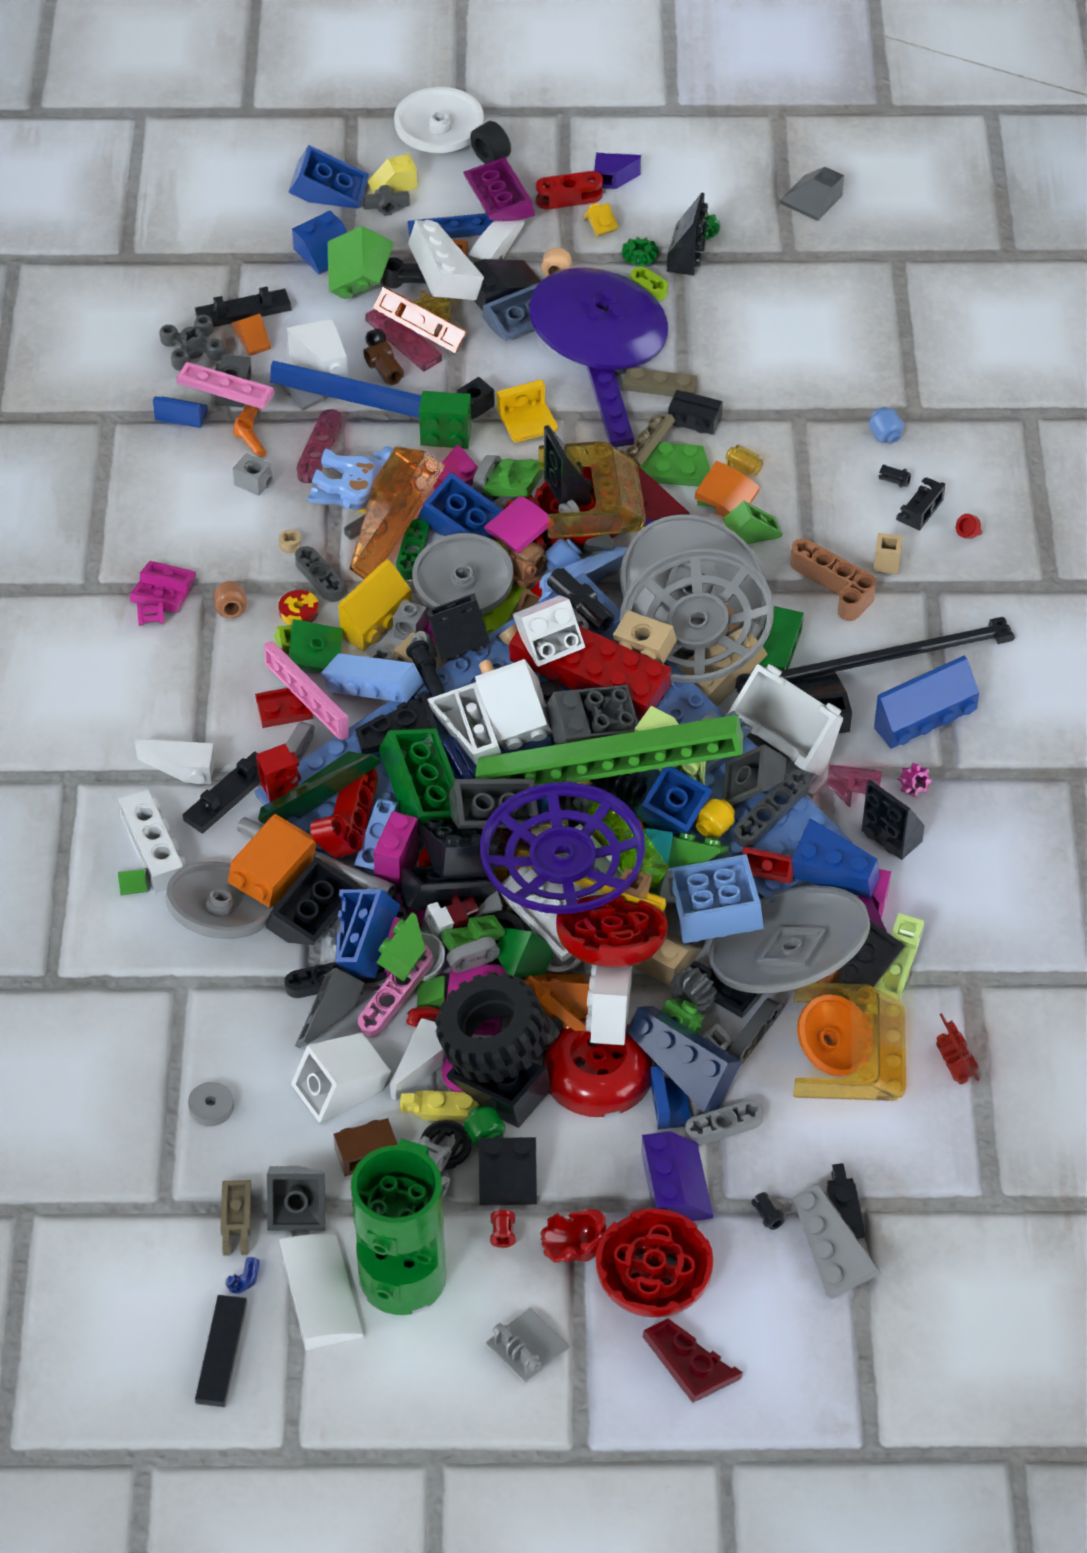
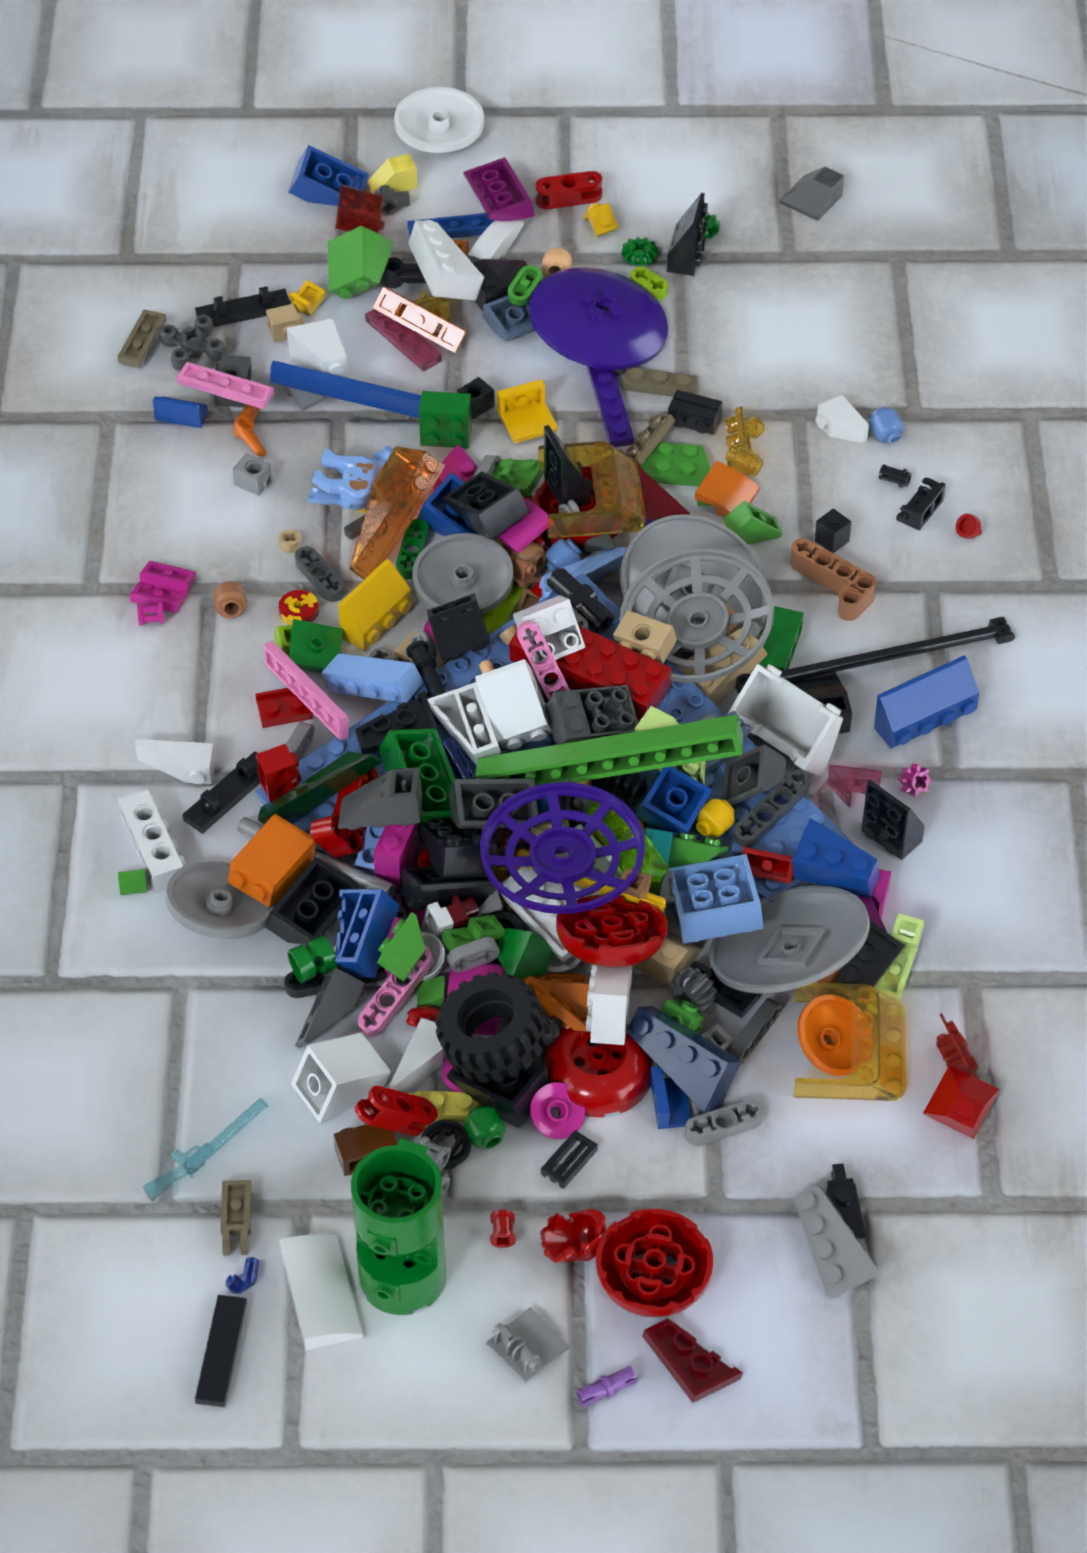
(141, 338): none -> dark tan plate
(192, 1164): none -> clear light blue piece
(215, 1113): light grey piece -> none
(252, 334): orange slope -> none
(281, 318): none -> tan brick
(295, 1199): dark grey slope -> none
(303, 963): none -> green wheel
(307, 298): none -> yellow bracket
(312, 239): blue slope -> none
(317, 445): clear pink beam -> none
(359, 209): none -> clear red hinge
(373, 334): black hinge -> none
(382, 359): reddish brown piece -> none
(384, 801): none -> dark grey slope
(396, 1111): none -> red piece
(408, 619): light grey brick -> none
(487, 504): none -> black slope
(490, 142): black tyre -> none
(507, 1171): black slope -> none
(521, 288): none -> bright green plate
(546, 666): none -> bright pink beam
(555, 1176): none -> black tile
(570, 1115): none -> dark pink dish
(606, 1386): none -> medium lavender pin
(617, 168): dark purple slope -> none
(675, 1175): dark purple slope -> none
(744, 428): none -> clear yellow hips
(771, 1216): black pin -> none
(832, 531): none -> black brick
(841, 420): none -> white slope
(888, 553): tan brick -> none
(961, 1101): none -> red slope

